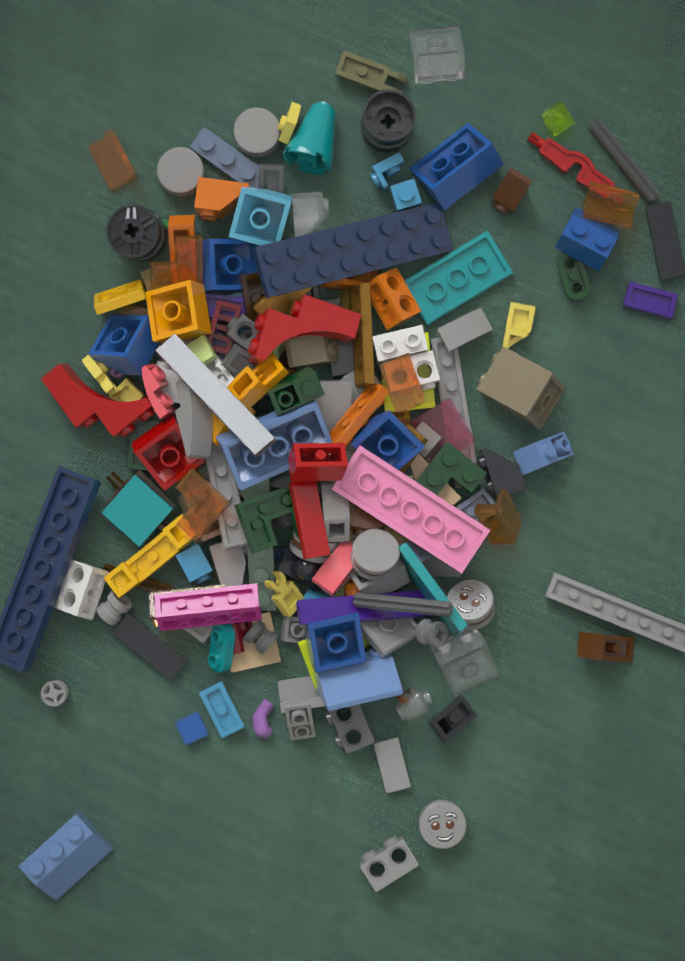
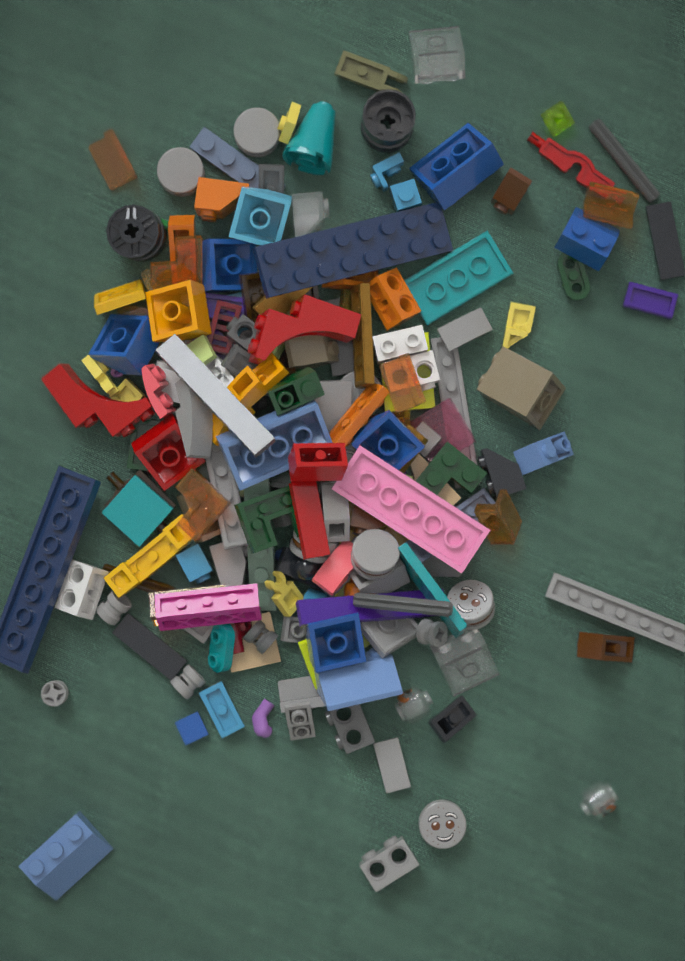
(187, 681): none -> light grey wheel
(598, 800): none -> clear head

